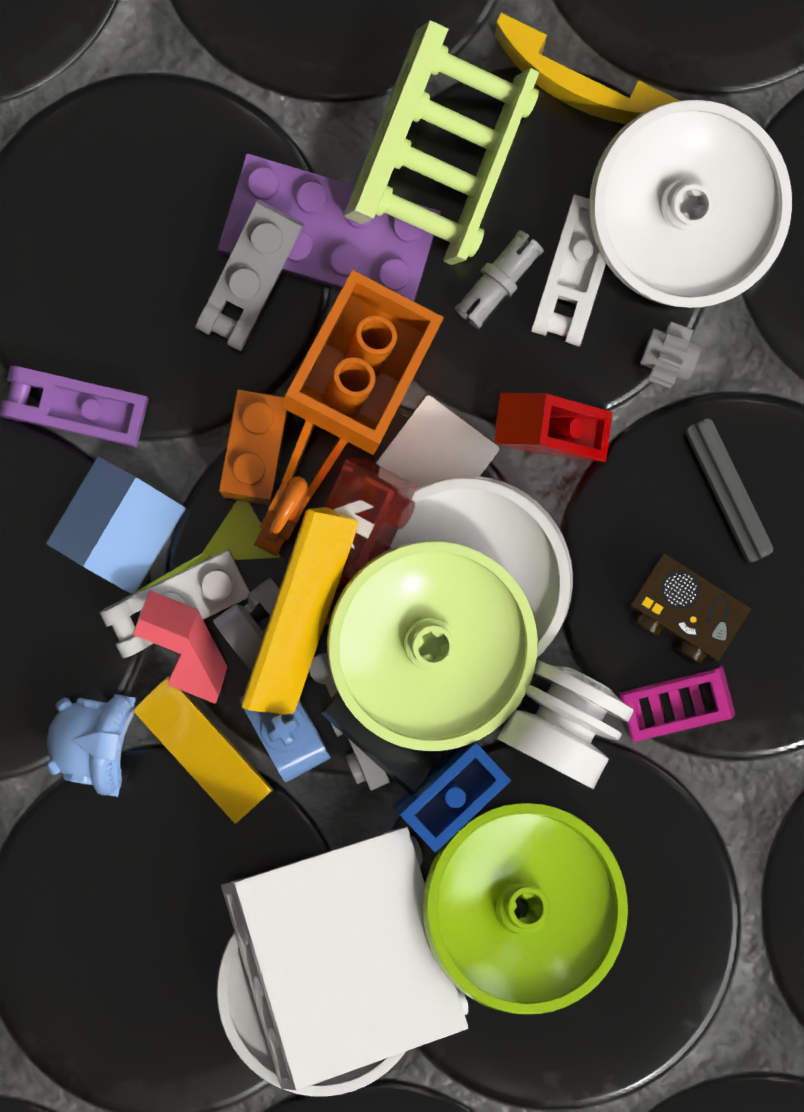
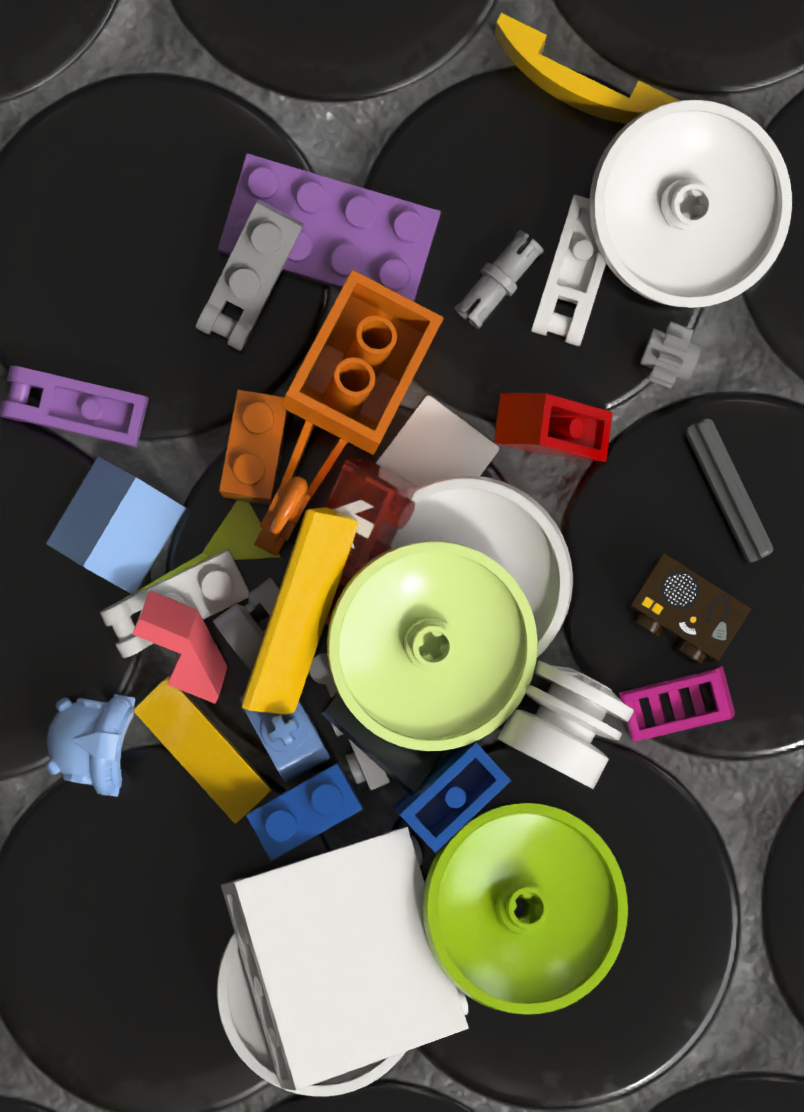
(304, 811): none -> blue brick
(392, 149): yellowish green fence -> none

